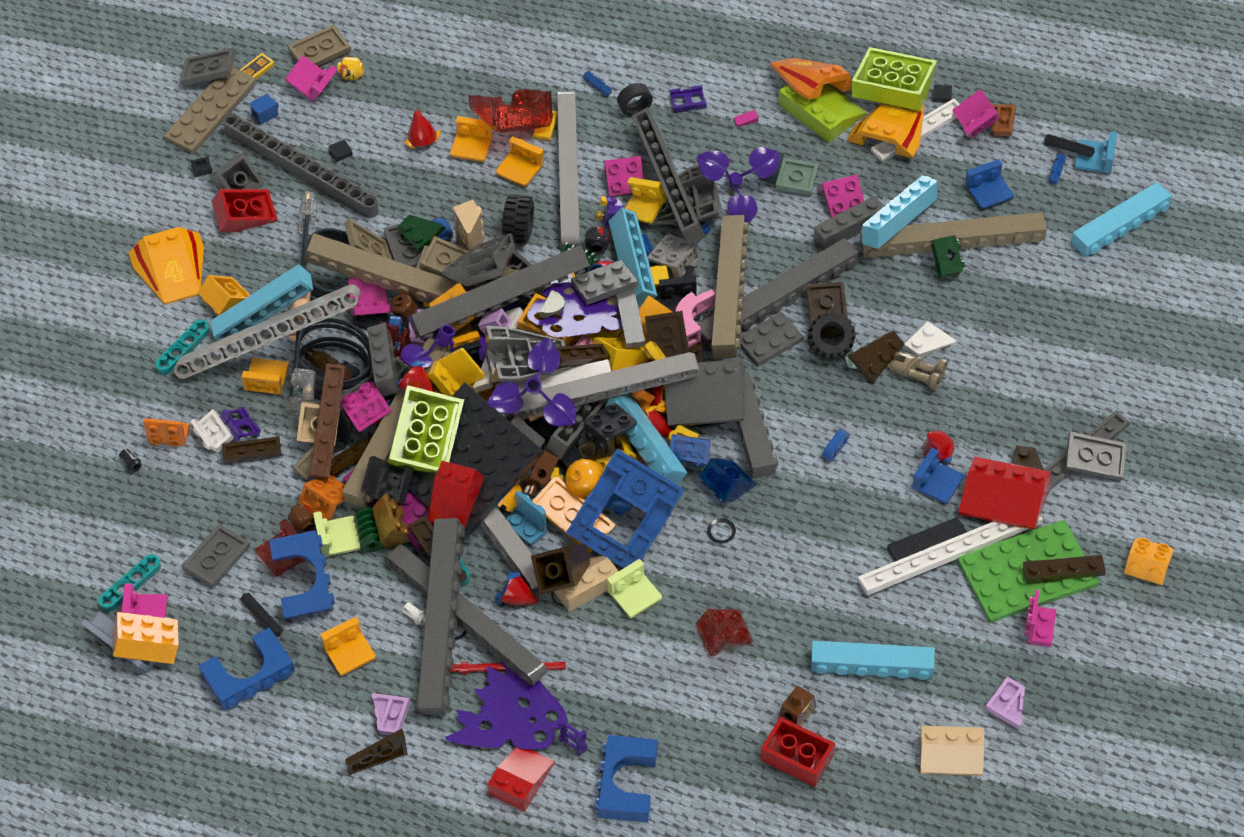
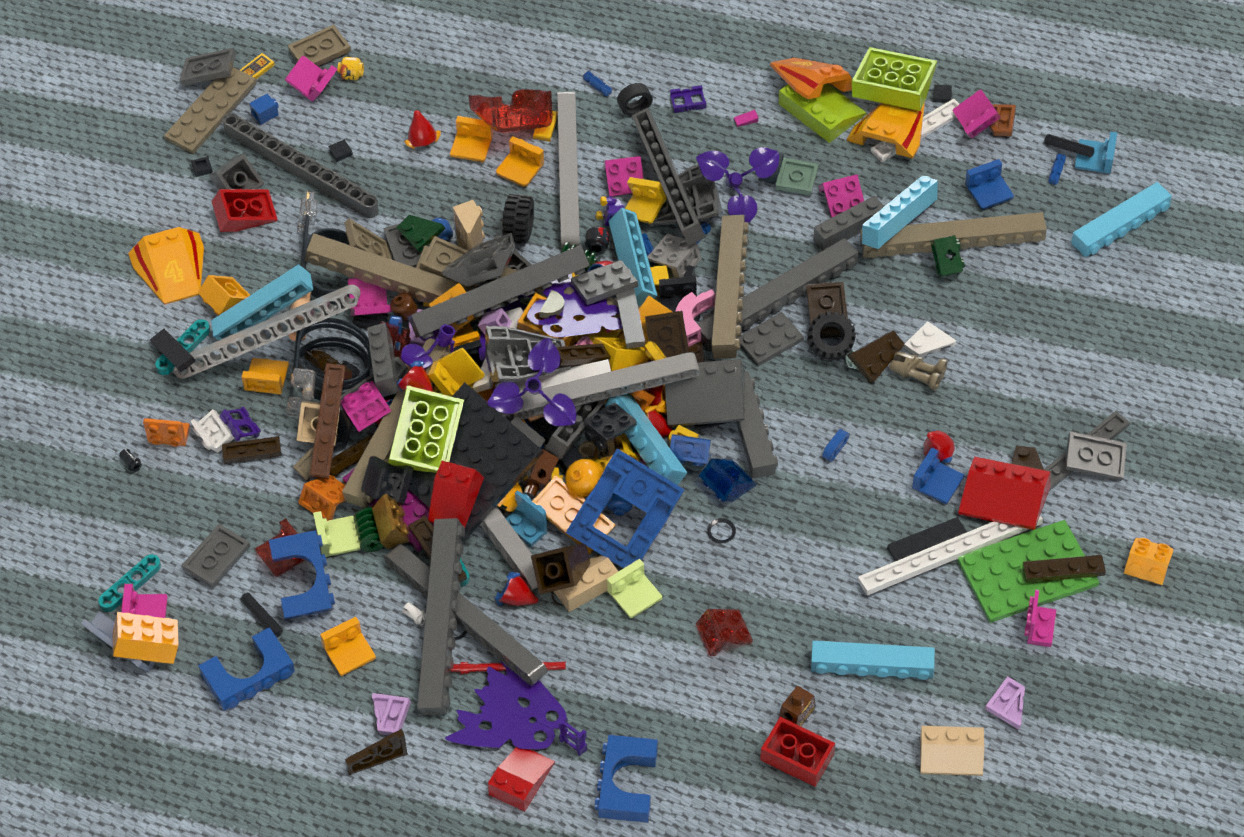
(172, 350): none -> black tile
(302, 518): reddish brown head -> none

